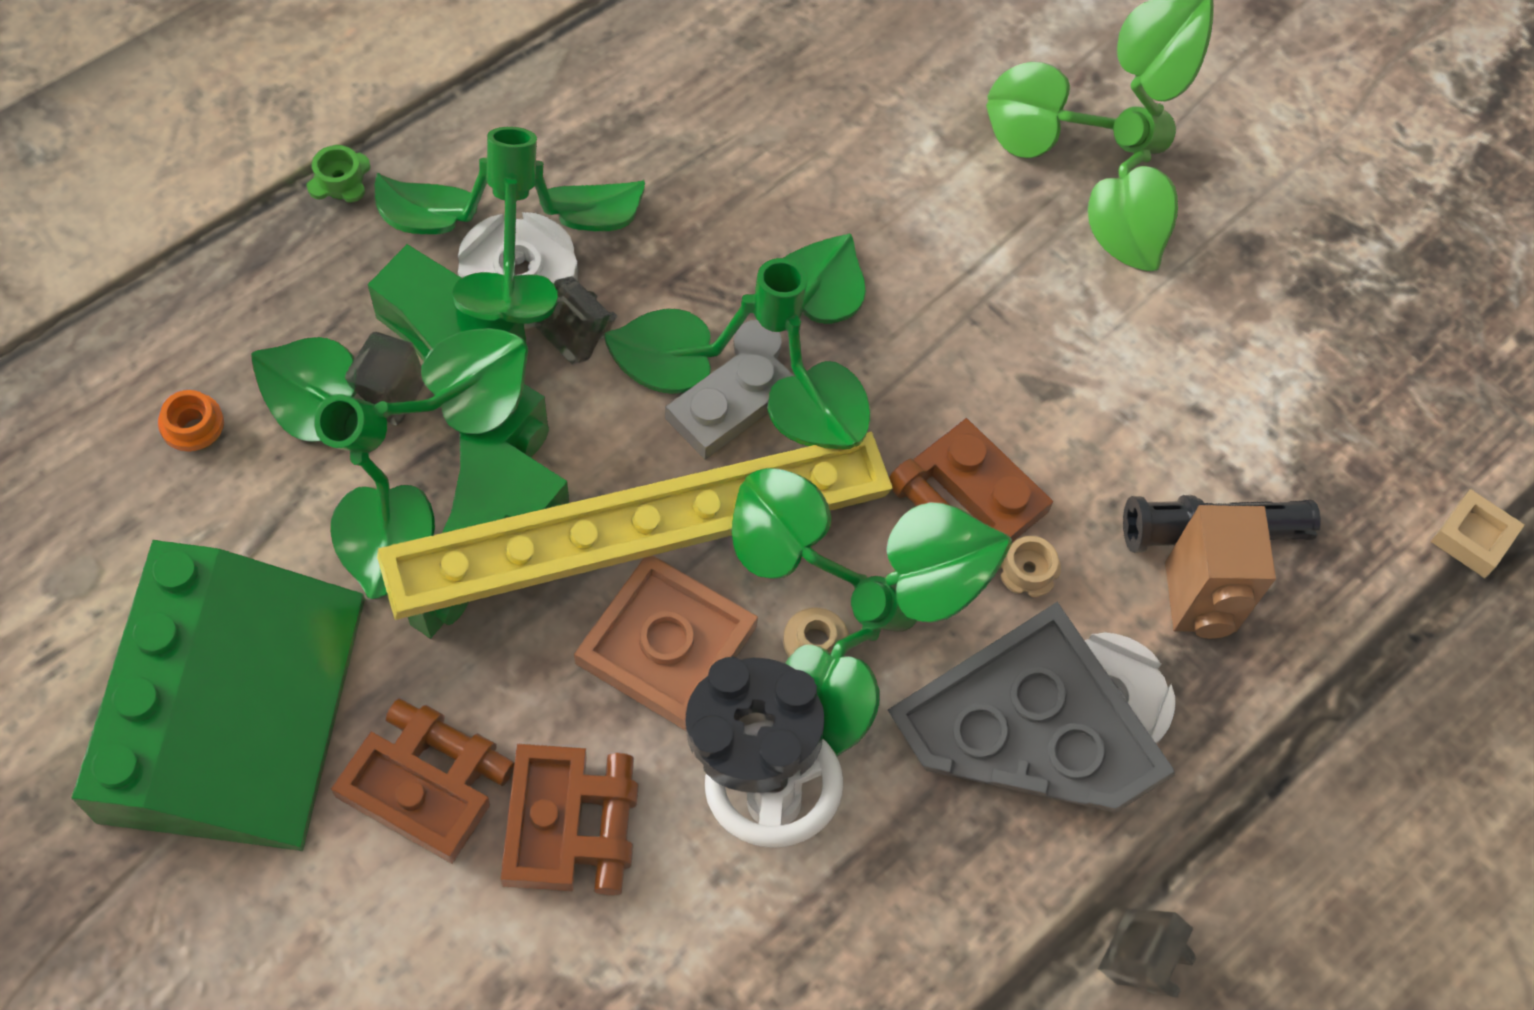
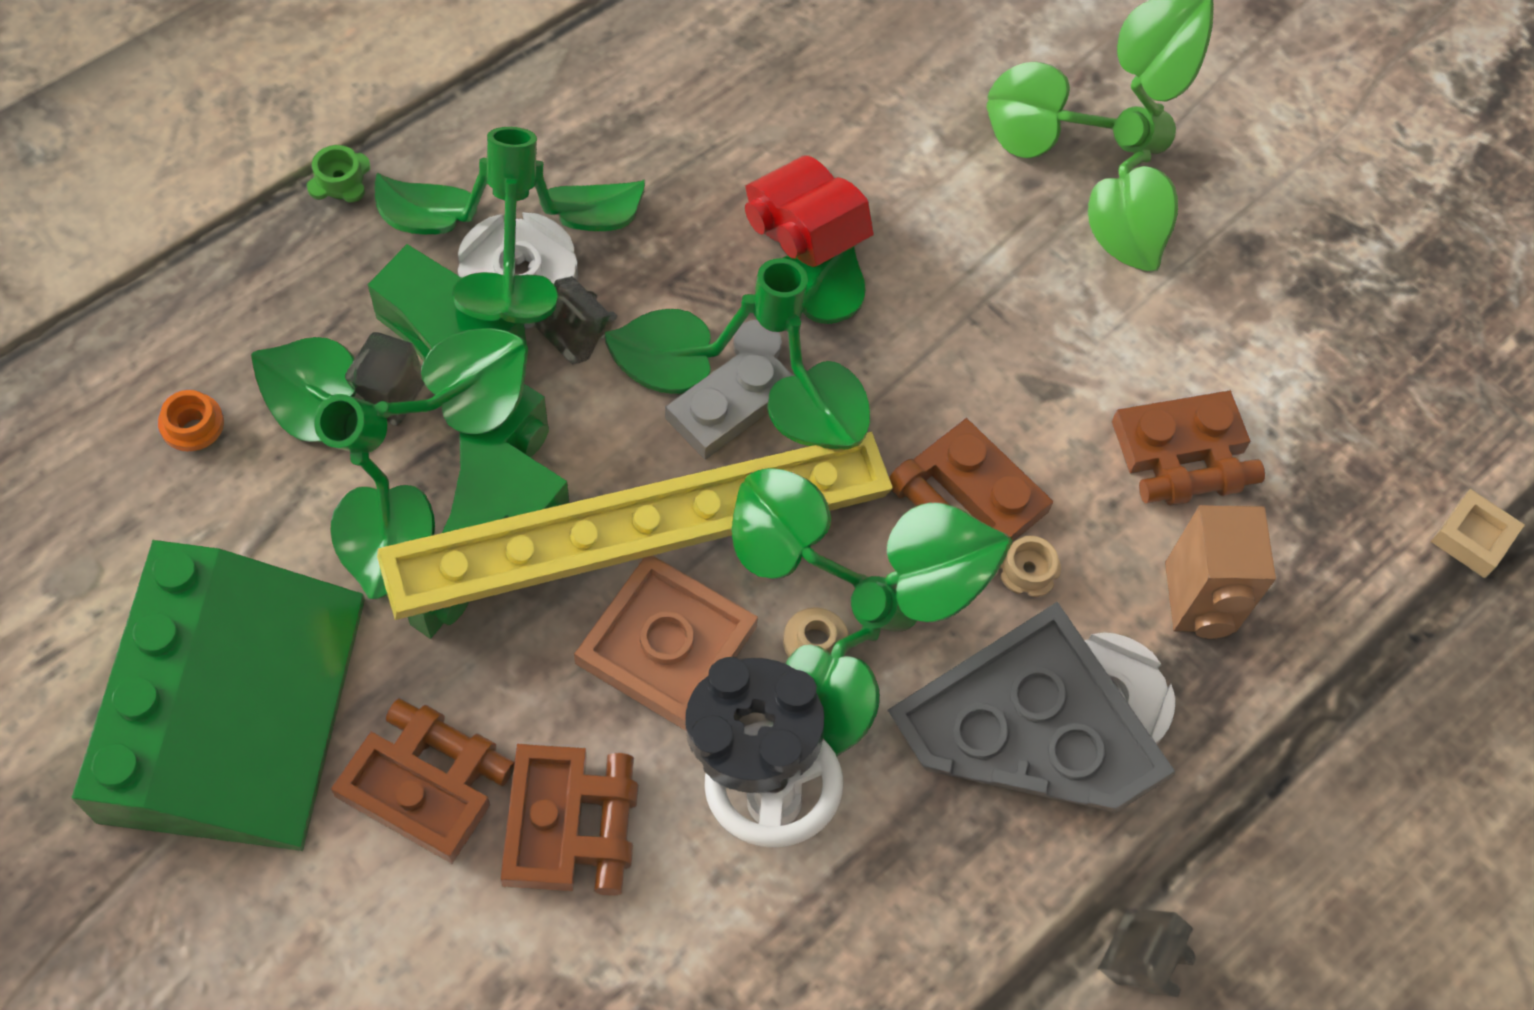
(808, 211): none -> red brick
(1164, 522): black pin -> none
(1186, 432): none -> dark orange plate

